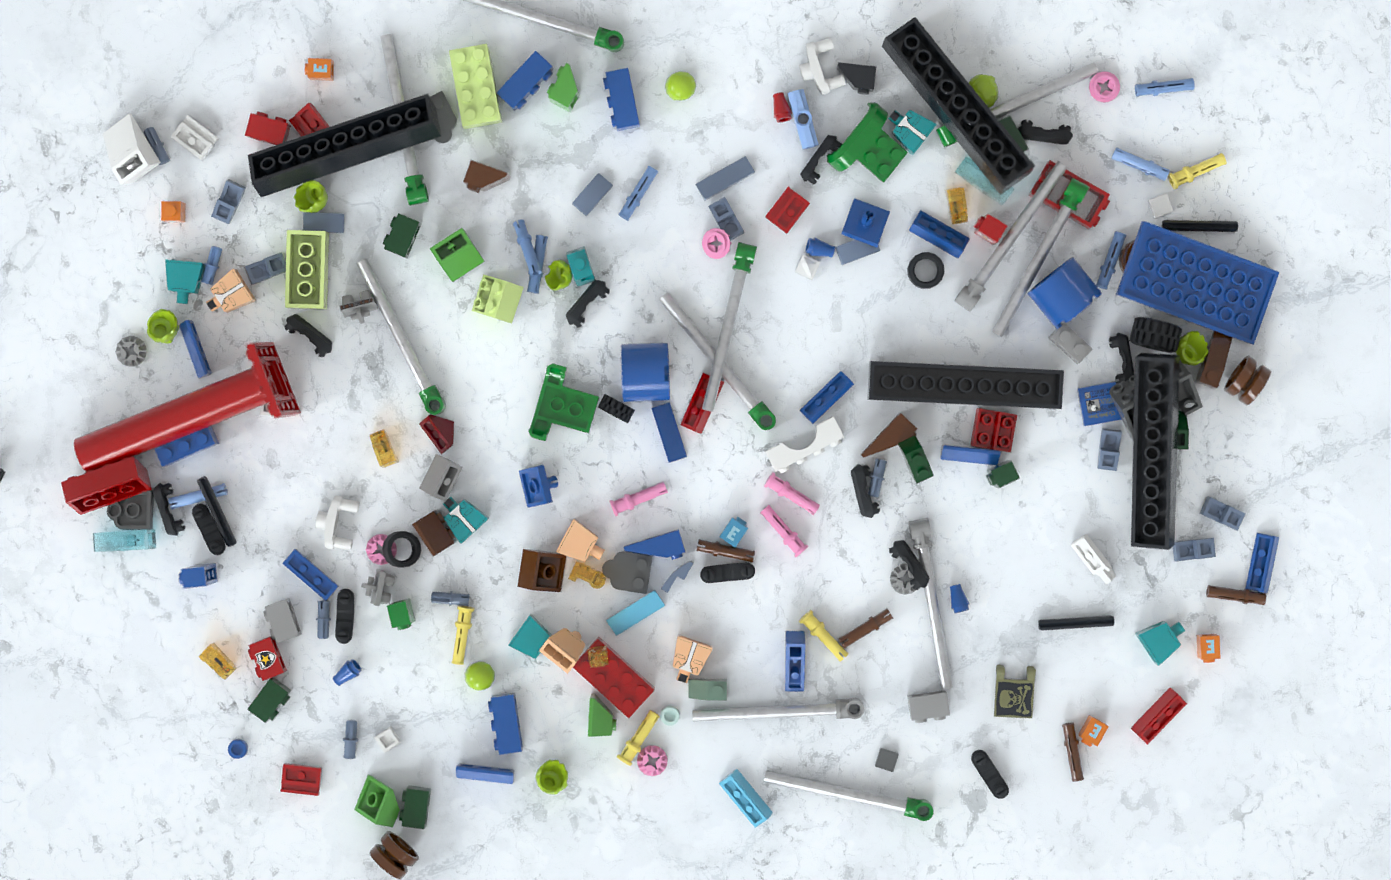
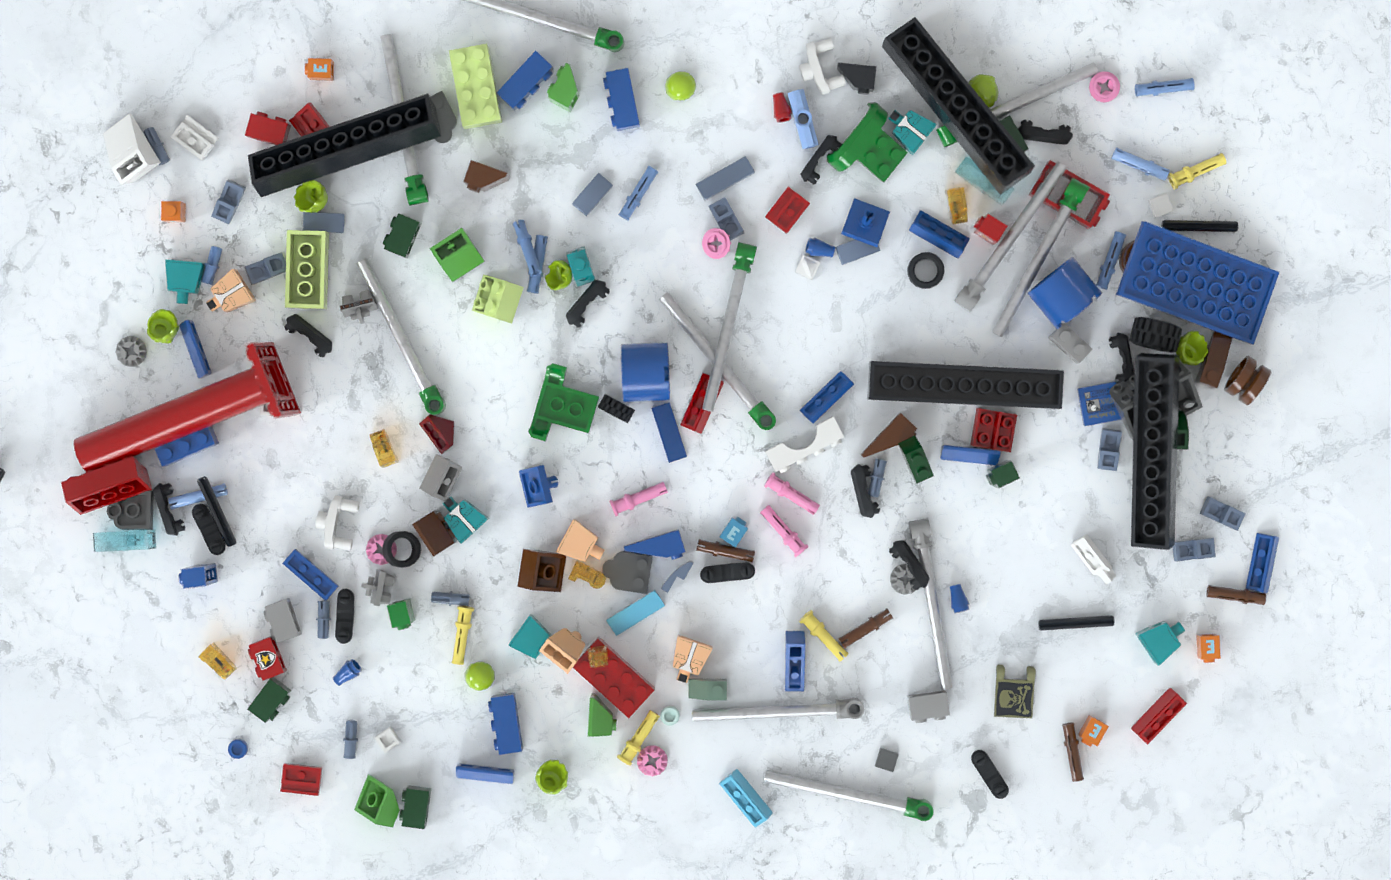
(394, 855): reddish brown wheel -> none

